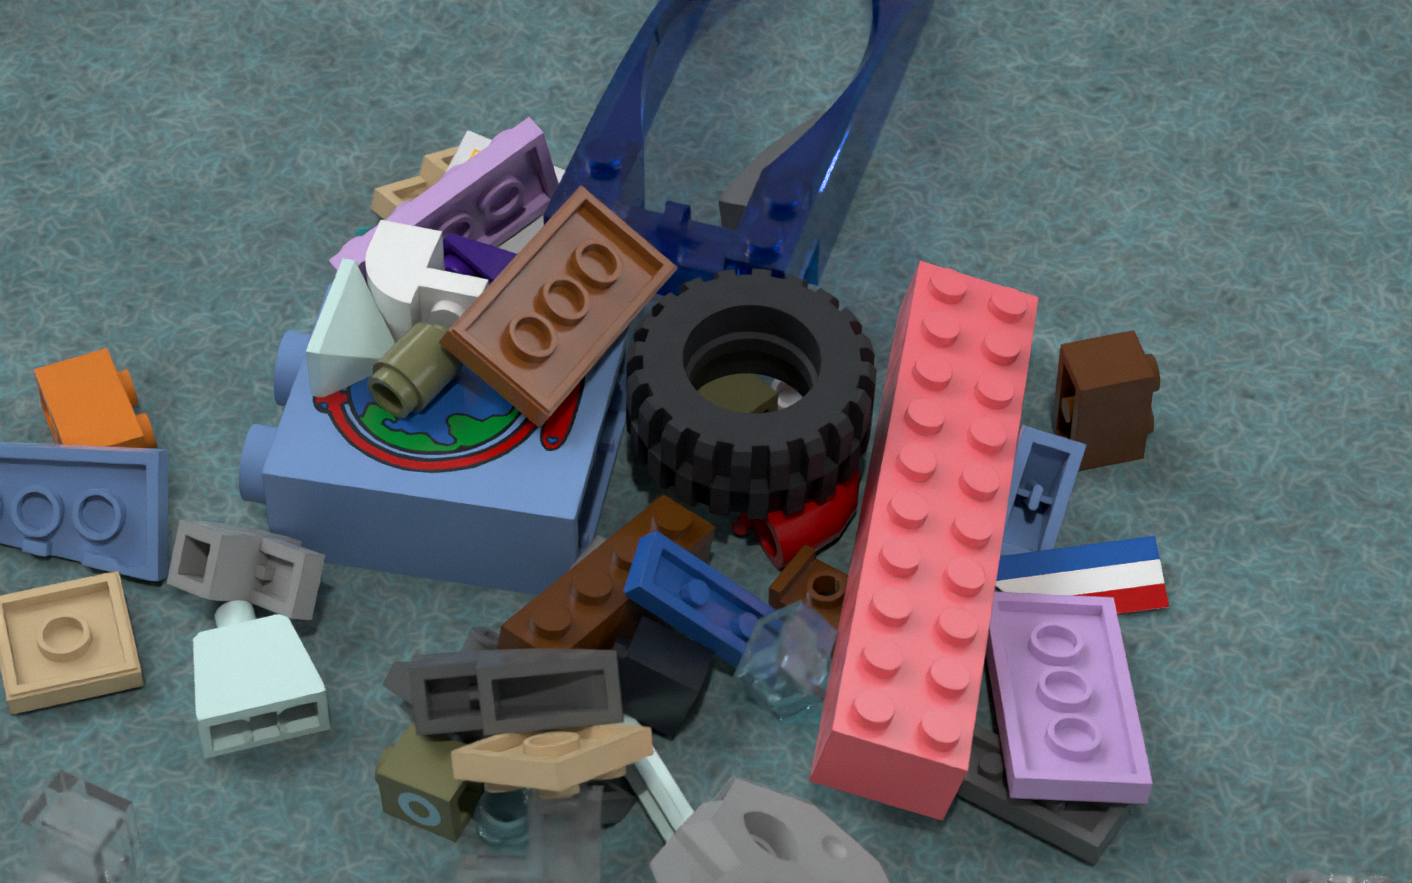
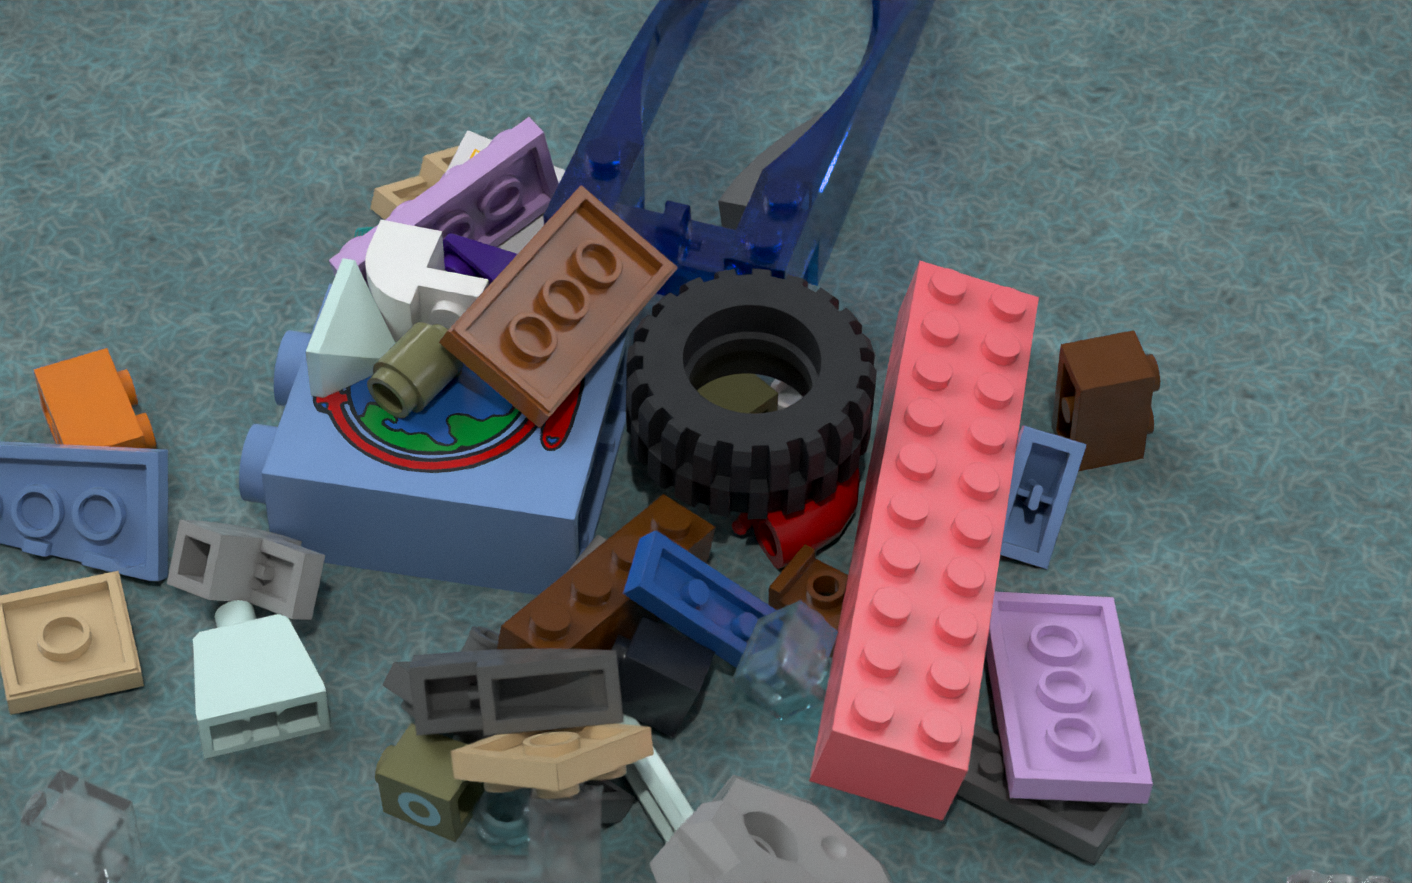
(1115, 569): sticker -> none

